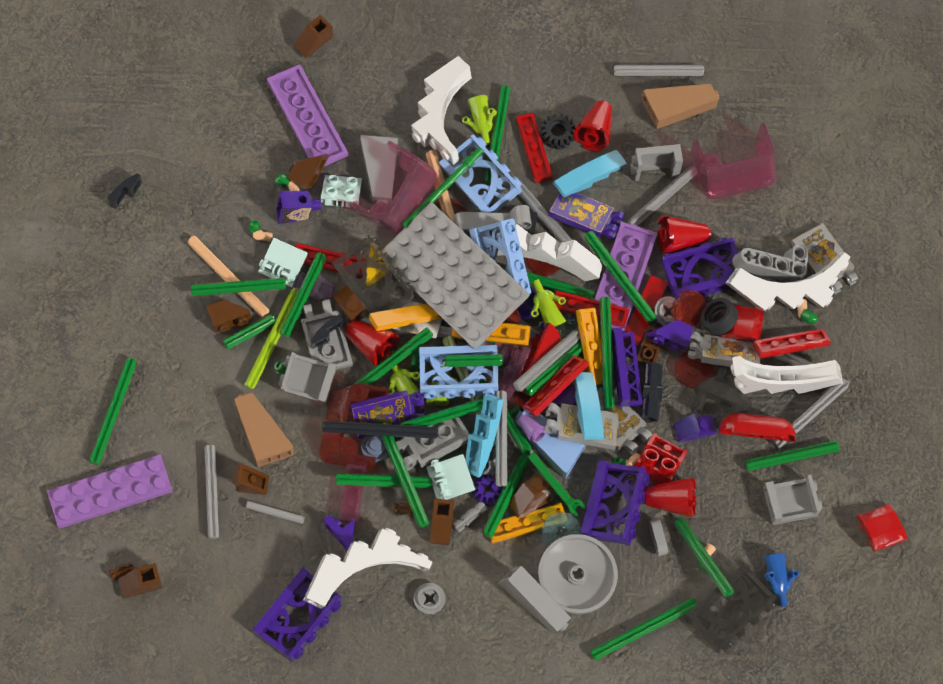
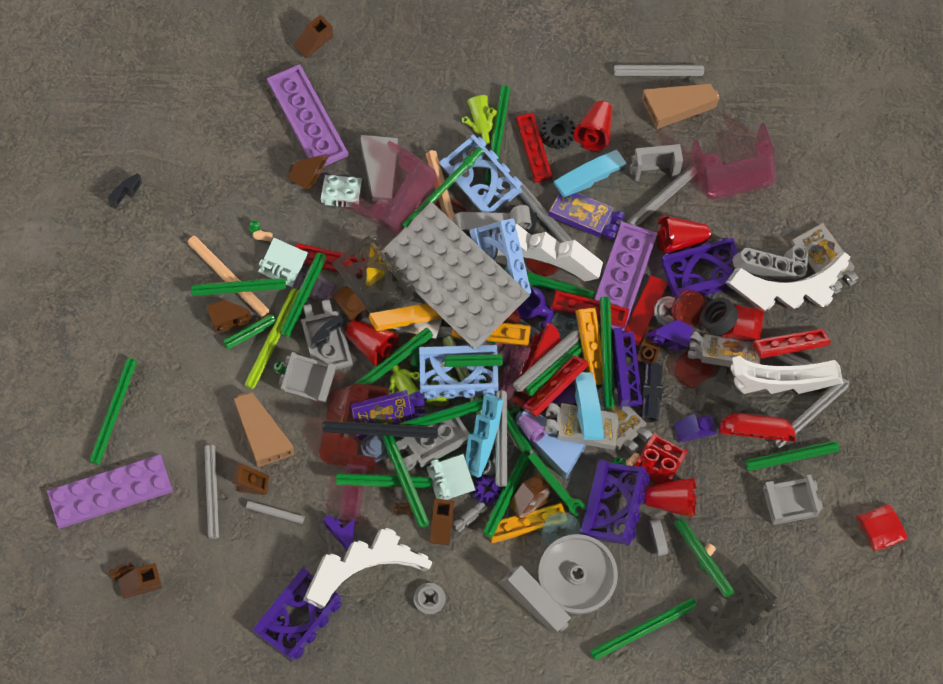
(283, 179): green arm -> none
(295, 206): dark purple torso -> none
(440, 90): white arch -> none
(545, 302): lime piece -> none
(620, 277): green axle -> none
(778, 576): blue piece -> none
(805, 314): green arm -> none

